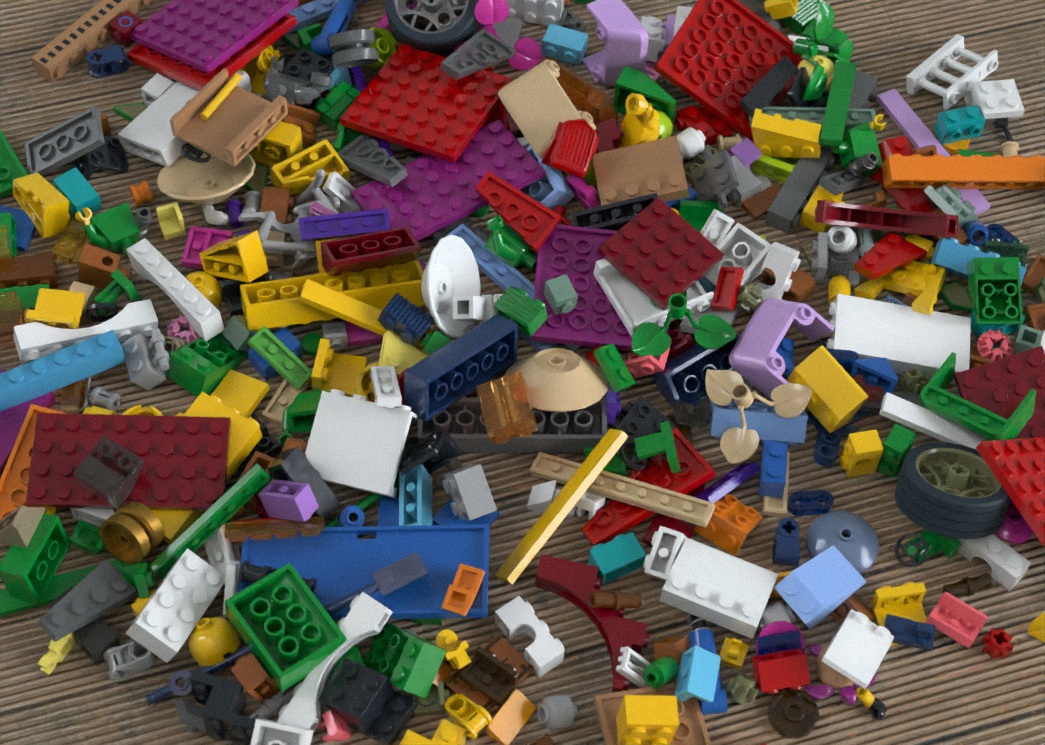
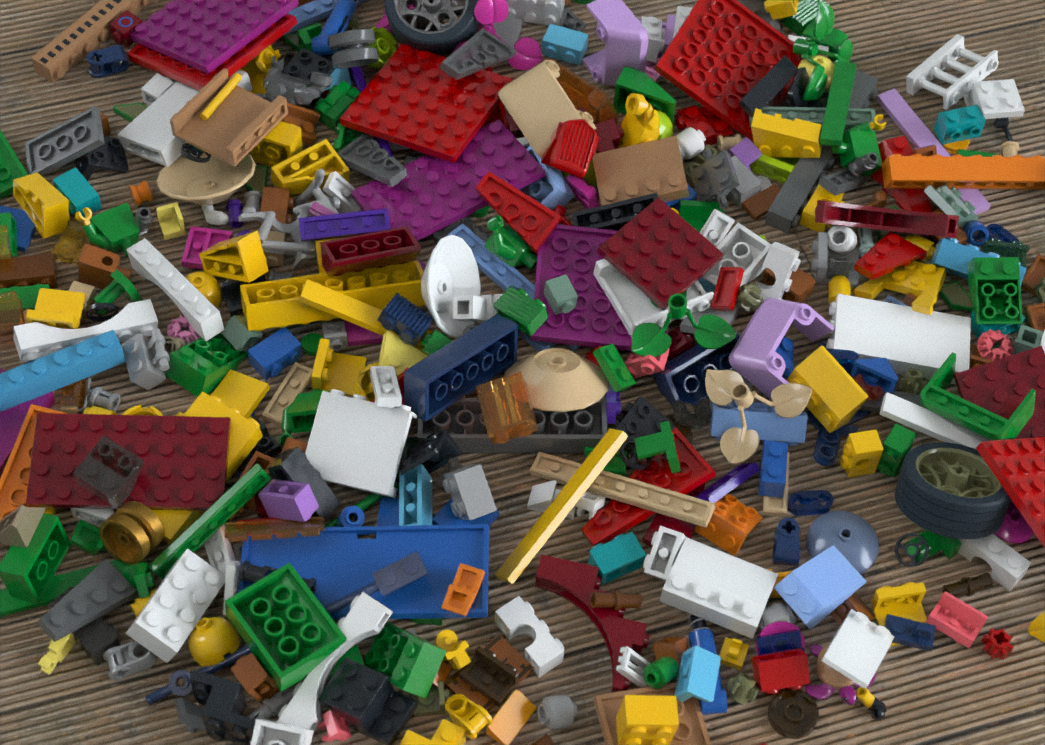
(280, 358): bright green tile -> none

